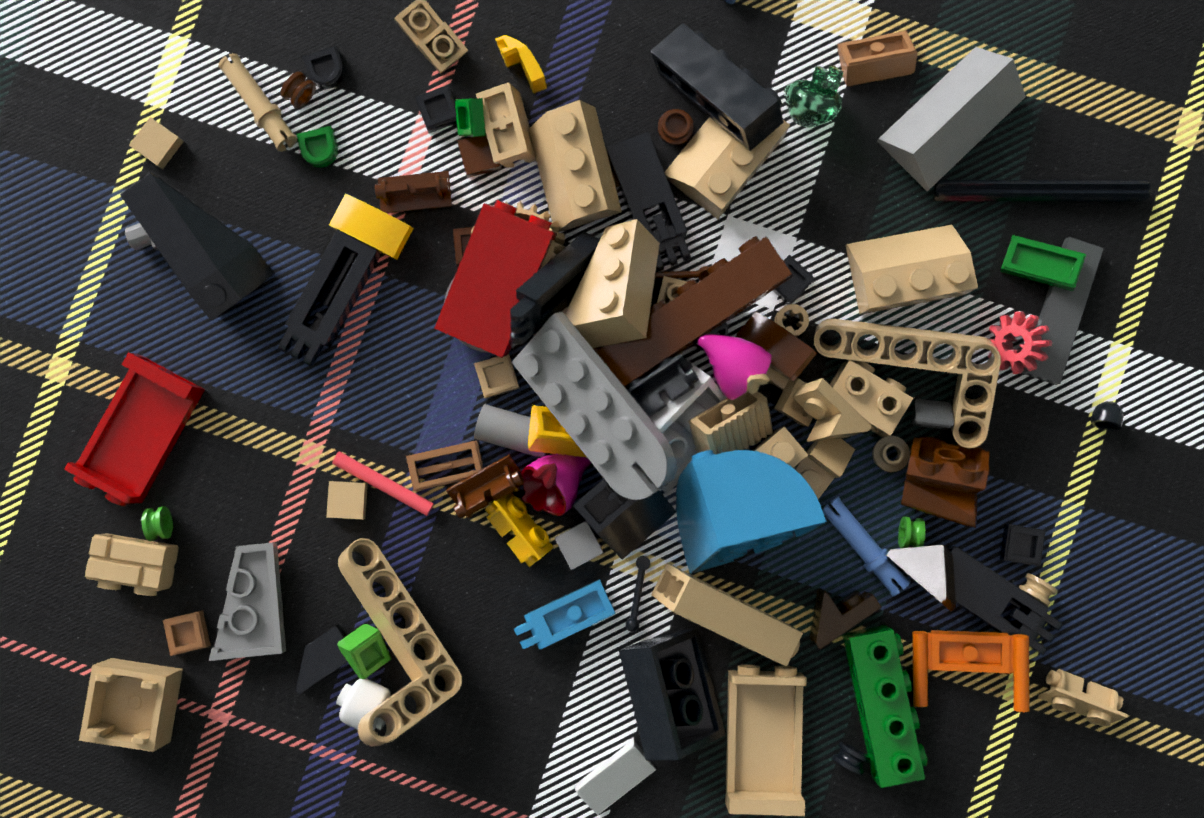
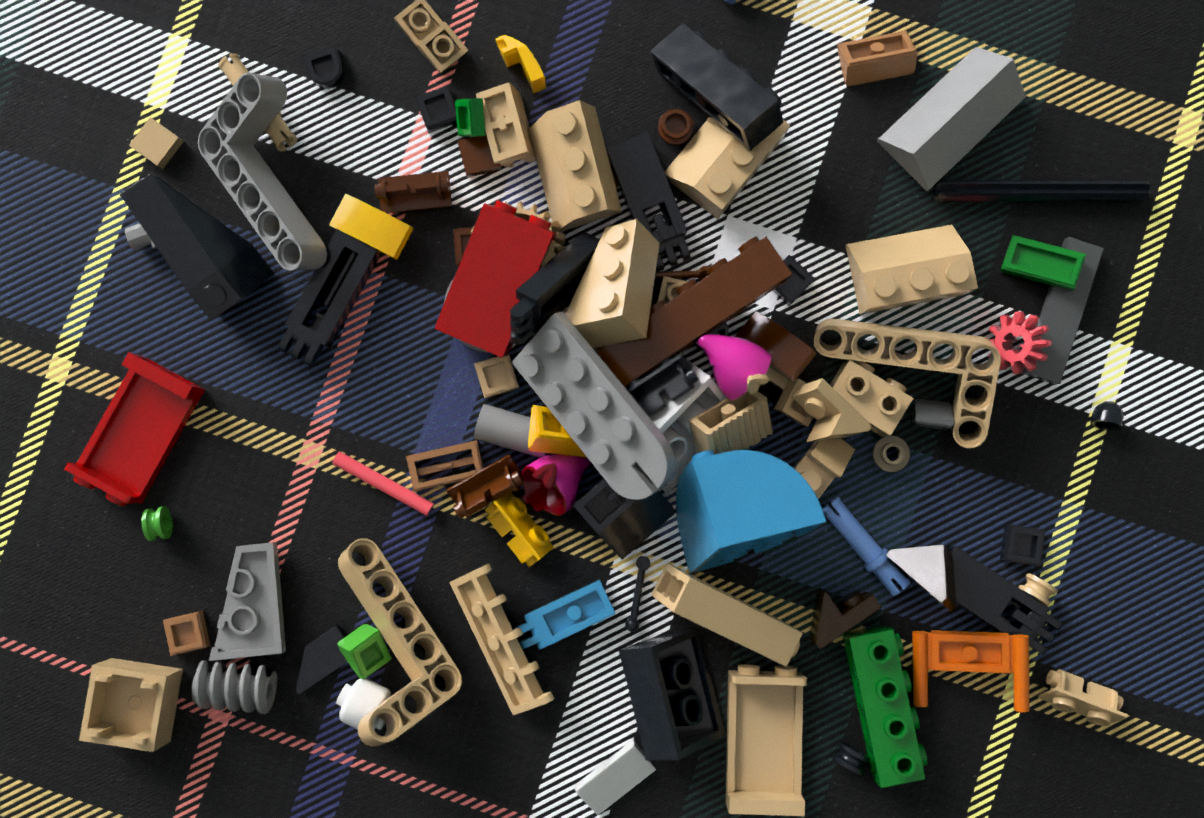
(131, 562): tan brick -> none
(230, 151): none -> light grey beam
(233, 688): none -> light grey piece
(298, 90): reddish brown bush -> none
(318, 146): green tile -> none
(347, 500): tan tile -> none
(499, 641): none -> tan hinge
(579, 545): light grey tile -> none
(782, 446): tan brick -> none
(793, 310): tan bush -> none
(815, 100): clear green piece -> none
(911, 532): bright green bush -> none
(945, 480): reddish brown piece -> none

